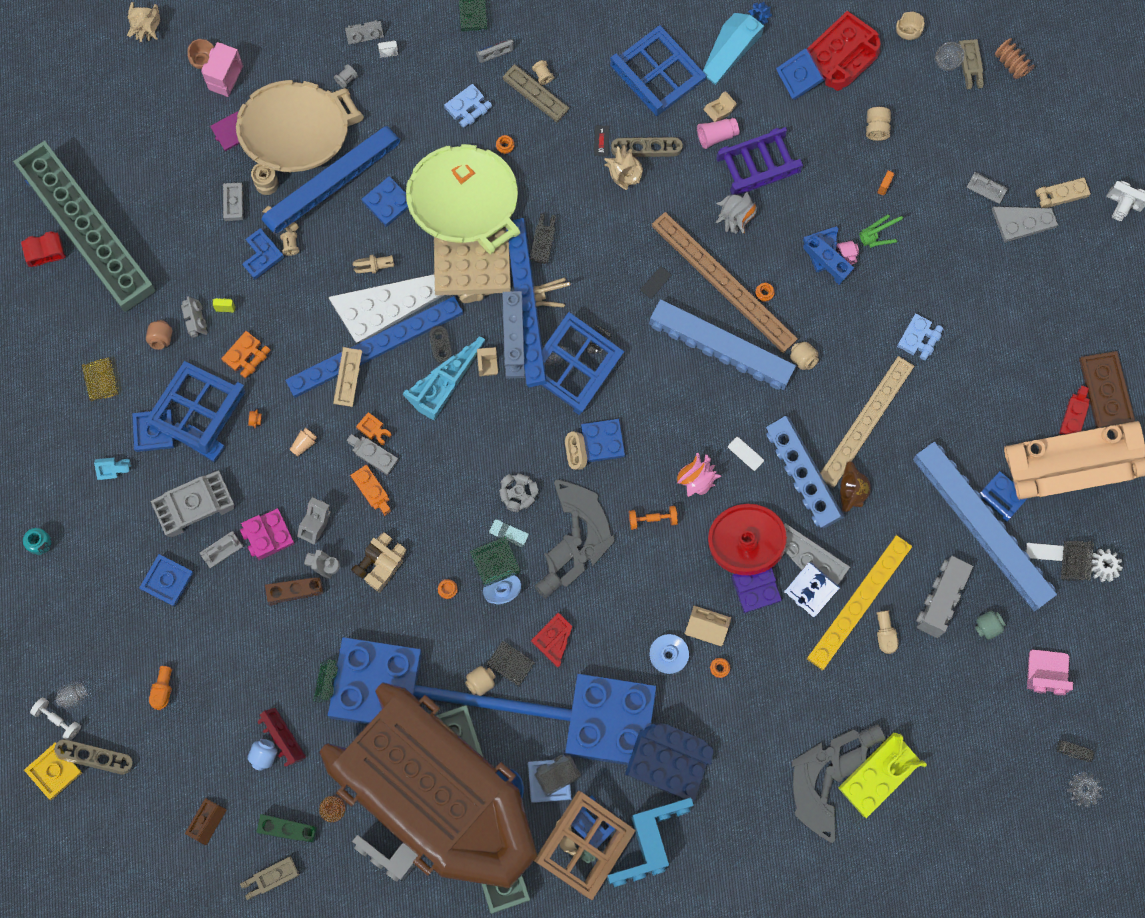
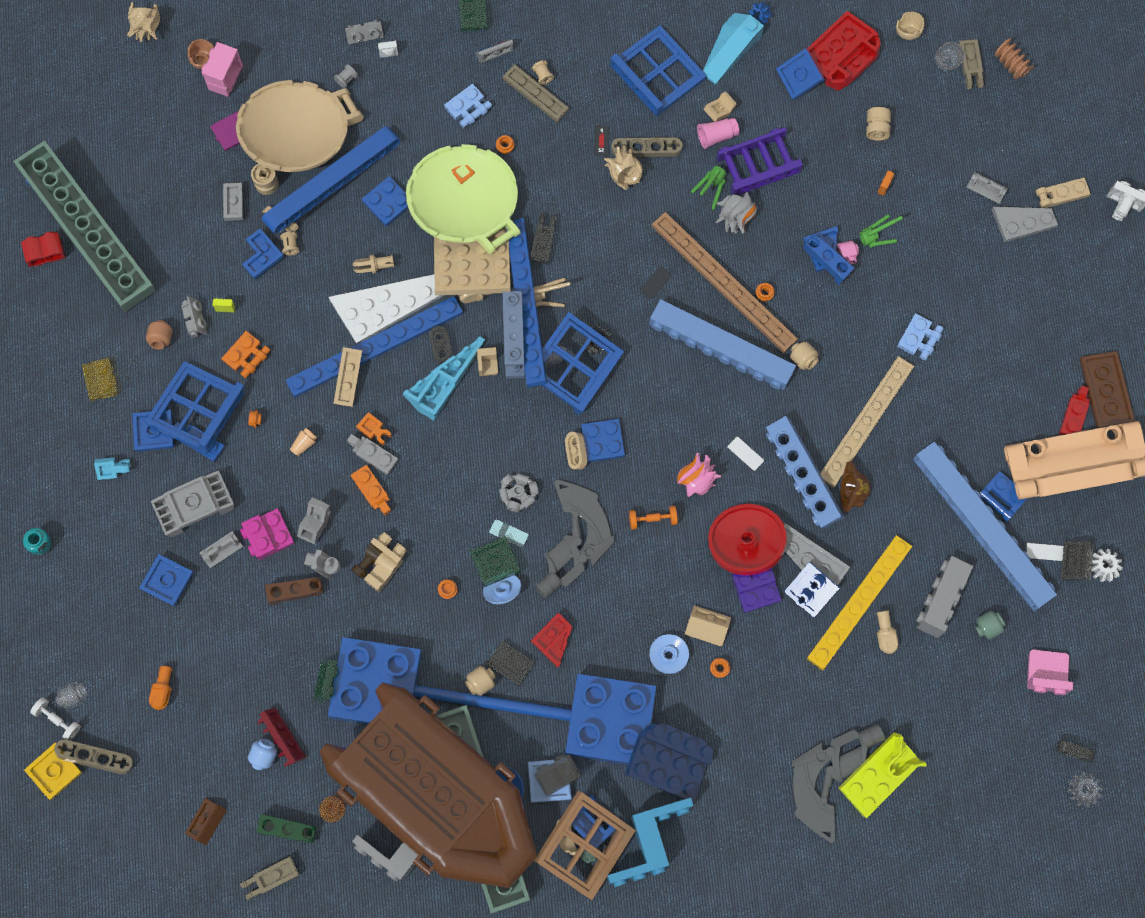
(714, 177): none -> bright green plant

